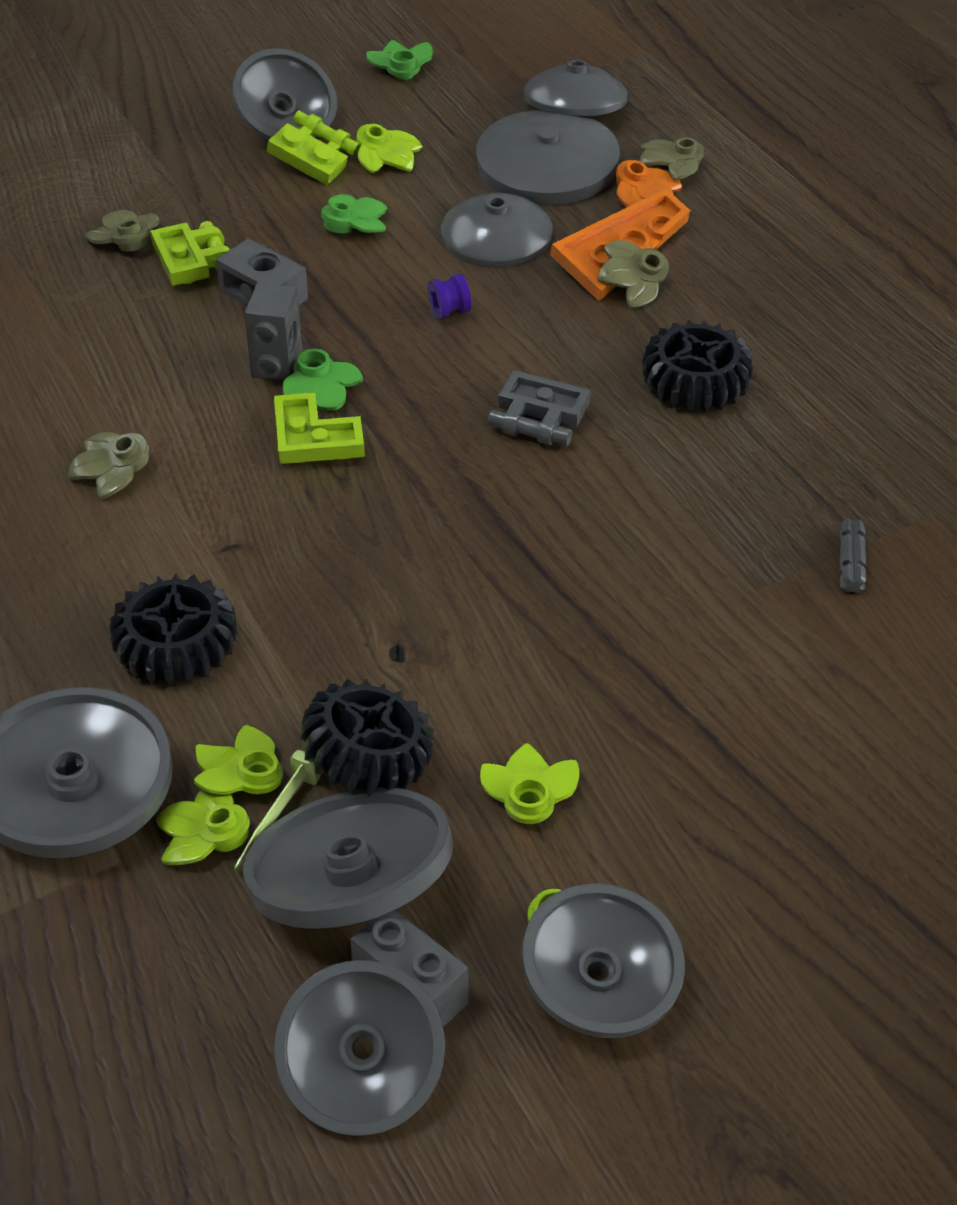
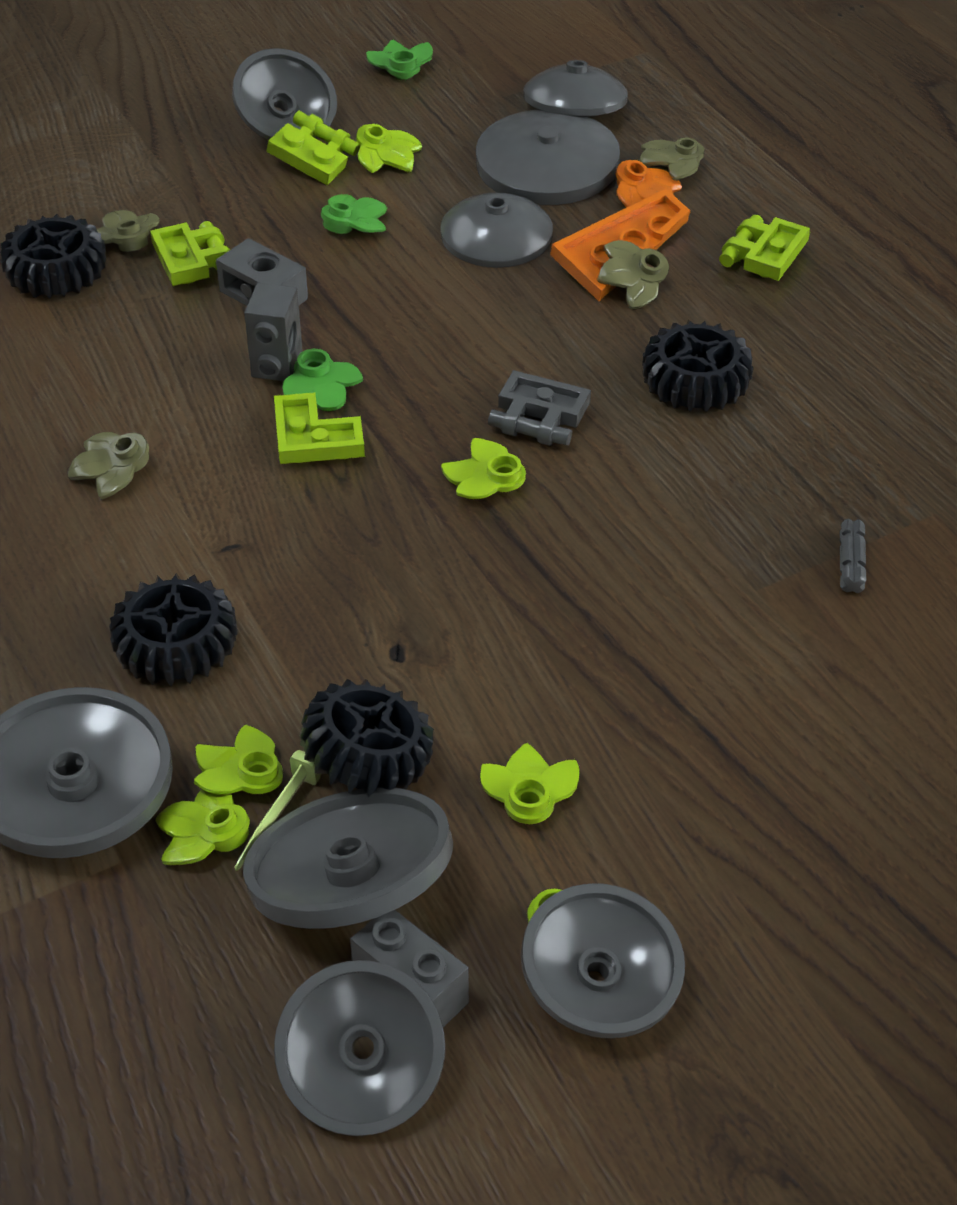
(53, 256): none -> black gear
(449, 296): dark purple wheel -> none
(486, 472): none -> lime plate
(774, 250): none -> lime plate

